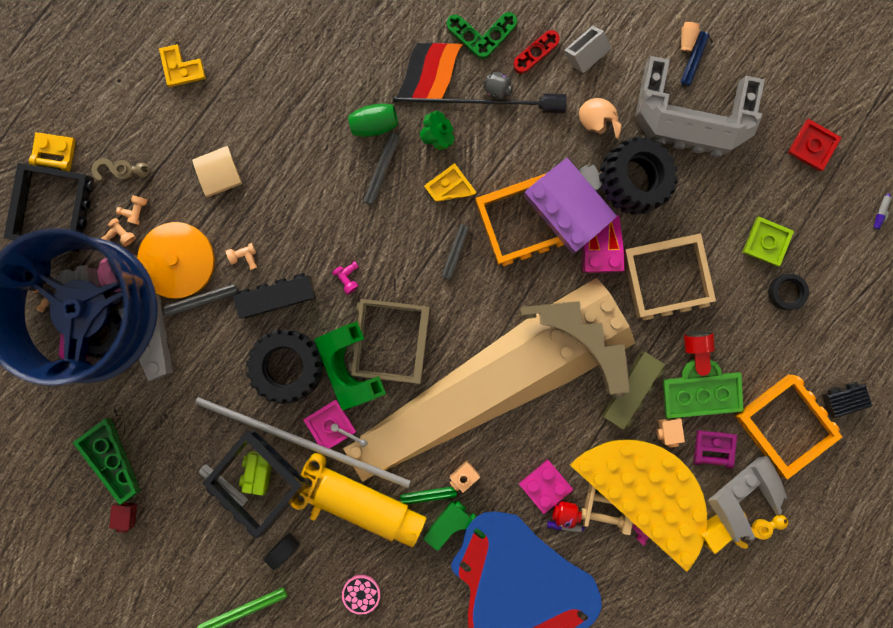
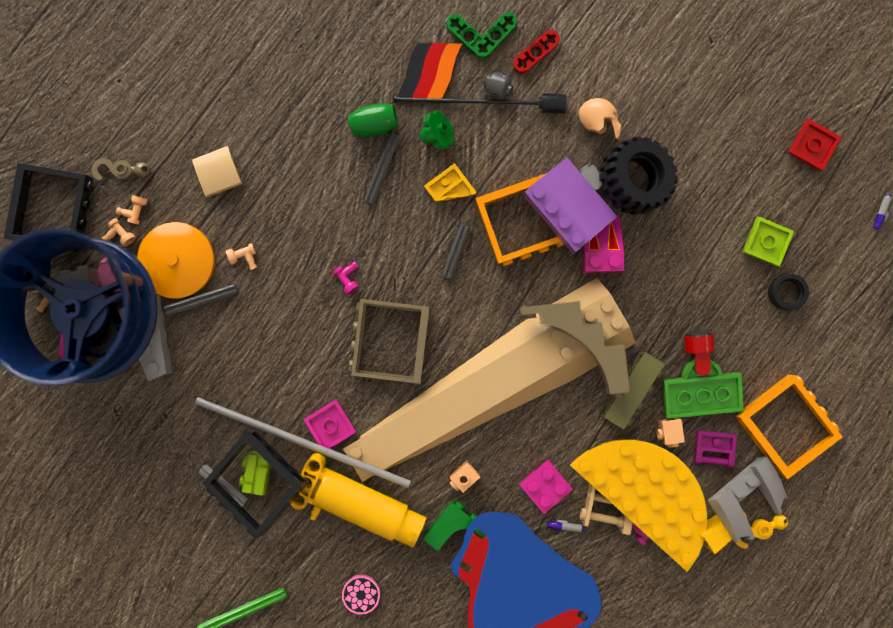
(52, 145): yellow plate -> none
(107, 458): green wedge -> none
(123, 516): dark red brick -> none
(176, 70): yellow plate -> none
(260, 374): black tyre -> none
(274, 297): black brick -> none
(281, 551): black tyre -> none
(332, 352): green arch -> none
(335, 427): light grey hinge -> none
(428, 495): green axle -> none
(566, 514): red head -> none
(588, 49): light grey brick -> none
(683, 306): tan window -> none
(689, 35): light nougat cone -> none
(691, 127): light grey wedge -> none
(695, 58): dark blue axle -> none
(847, 400): black brick -> none

